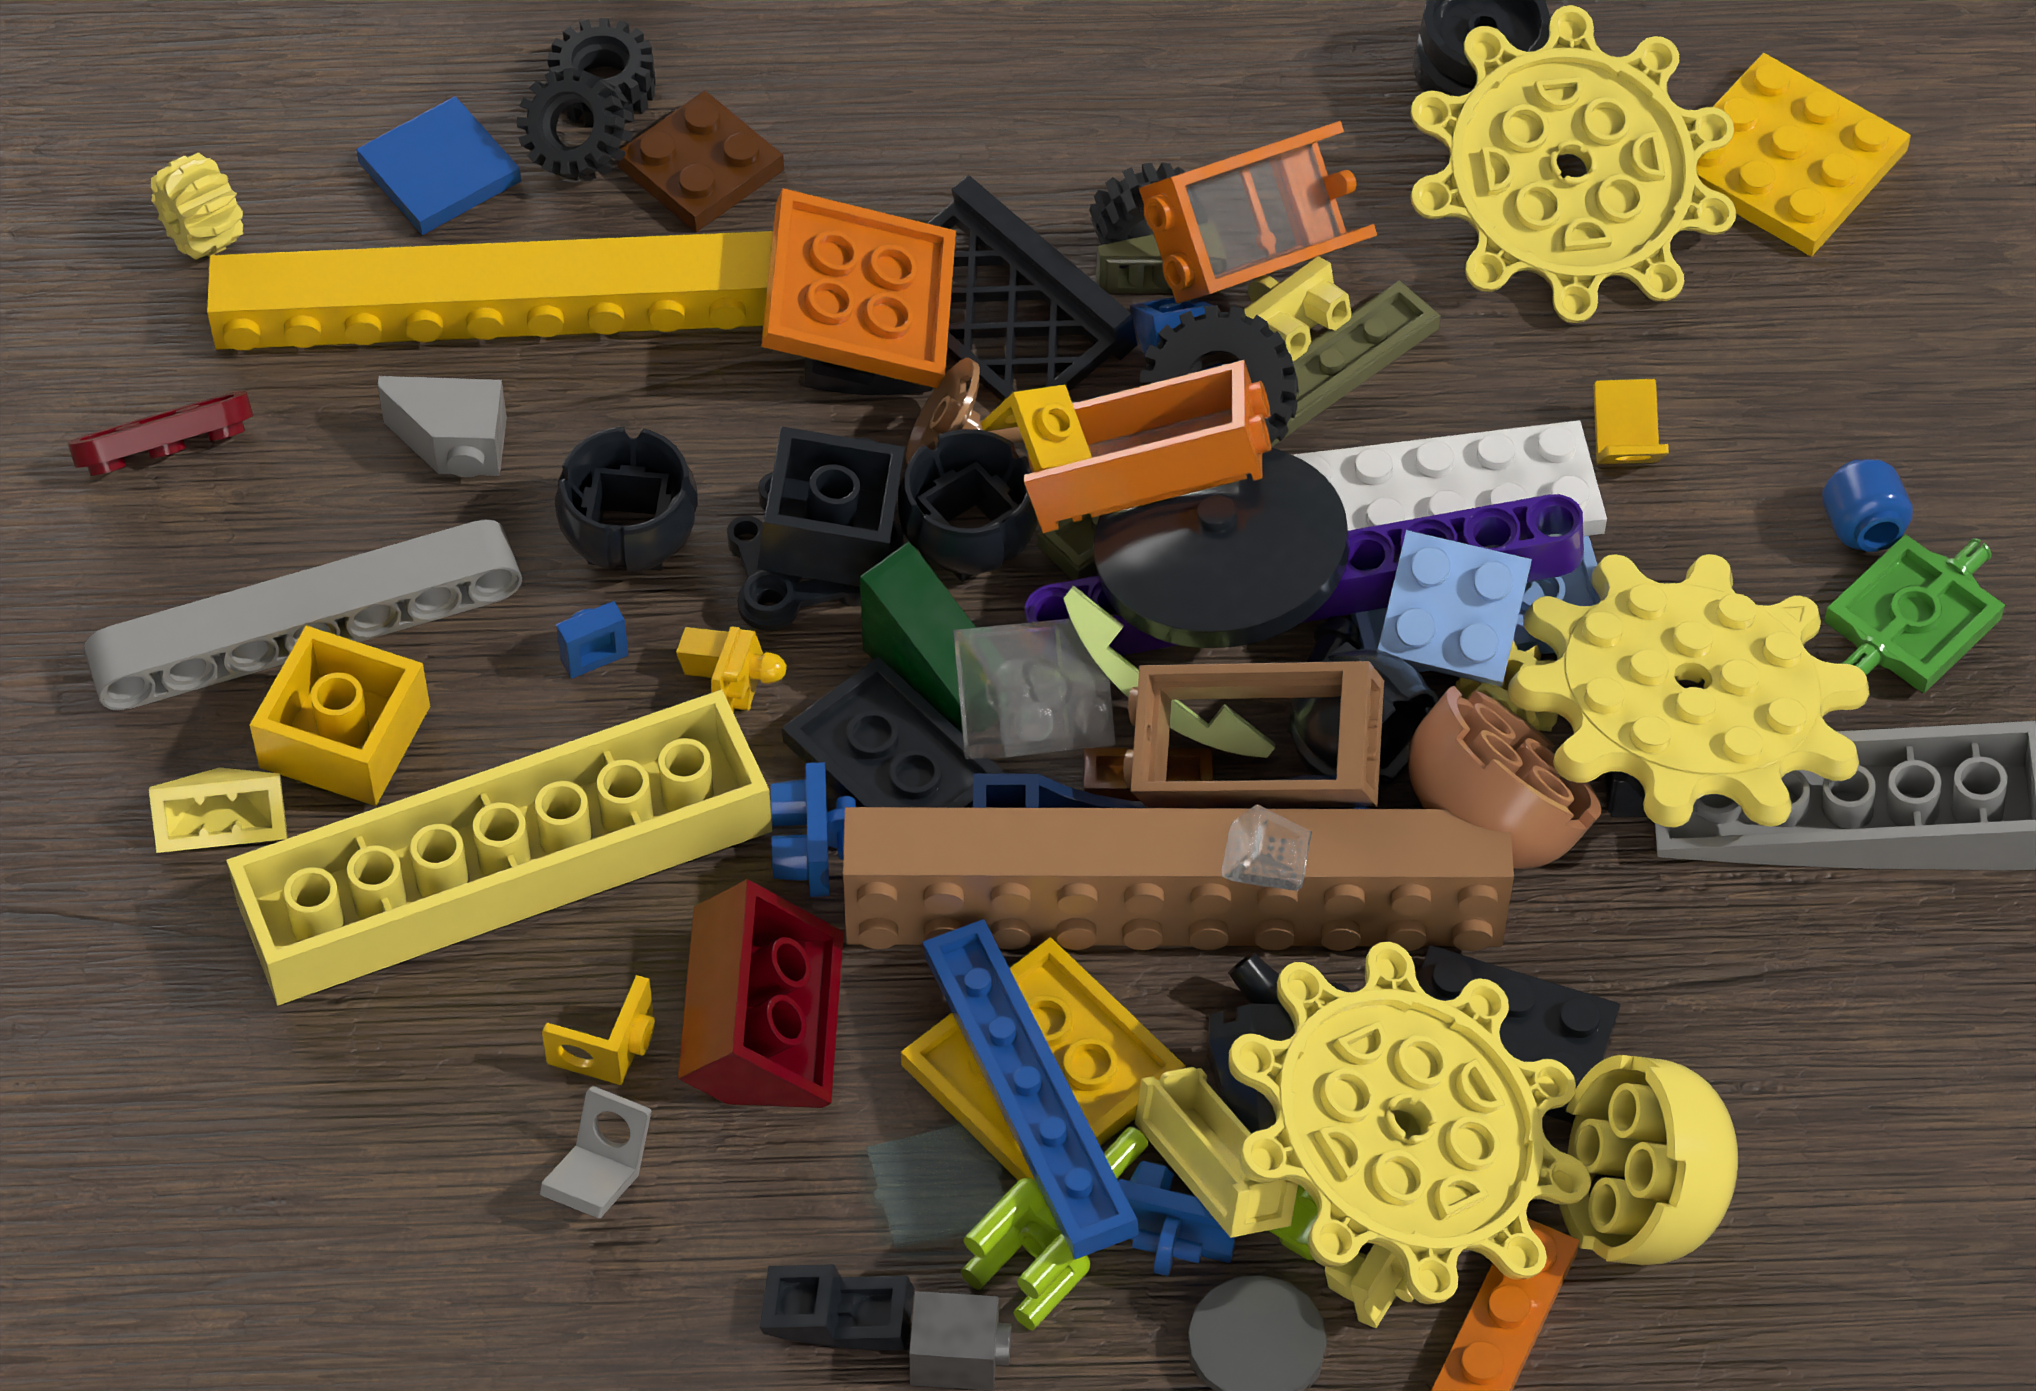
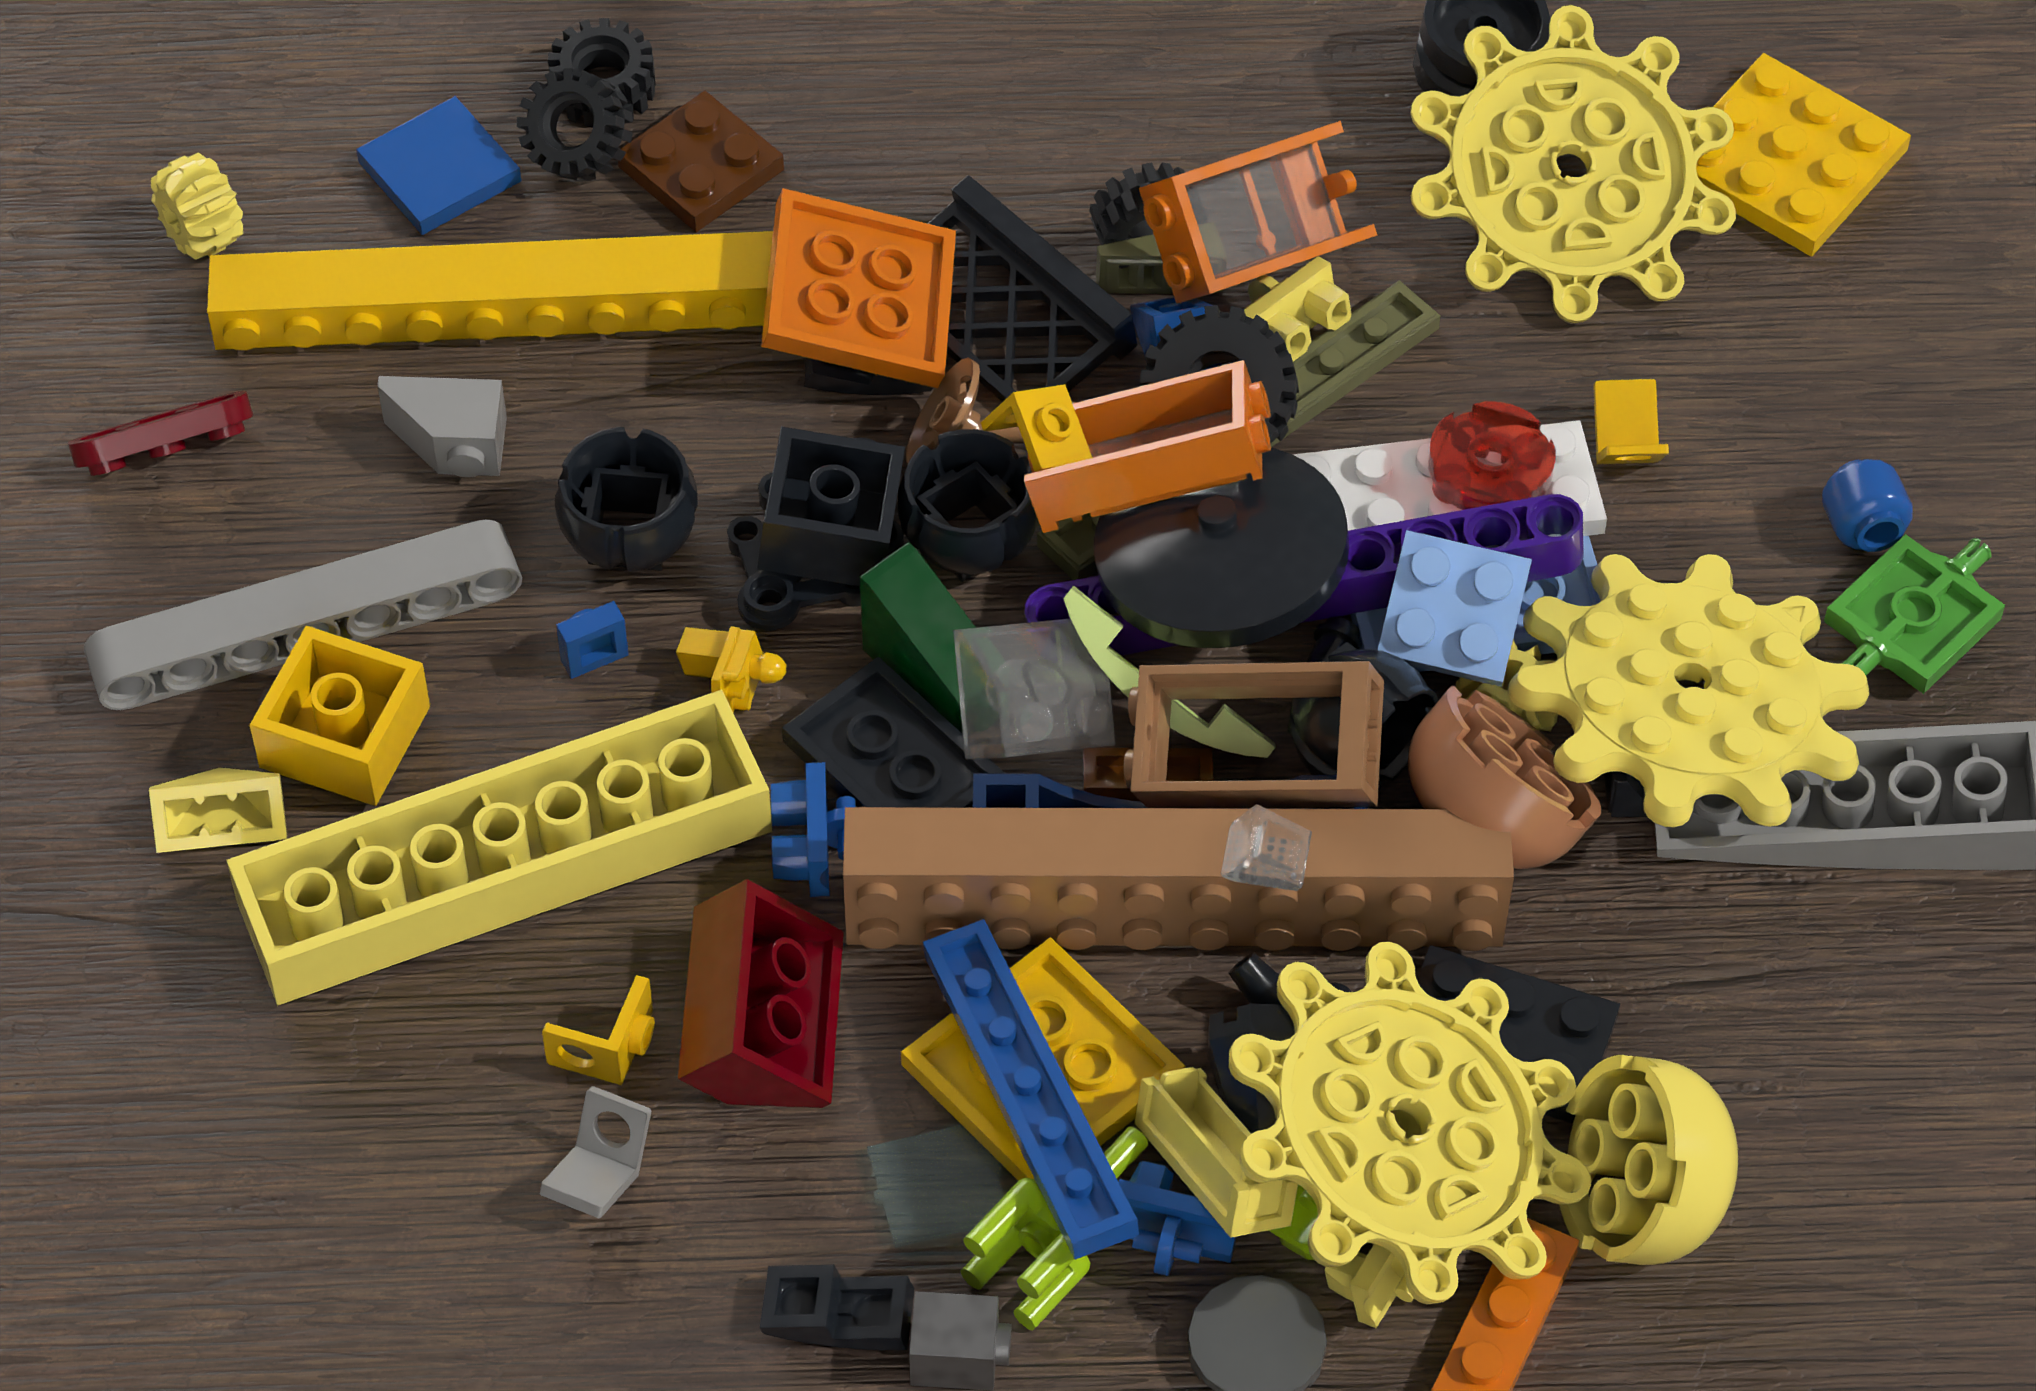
(1490, 427): none -> clear red plate

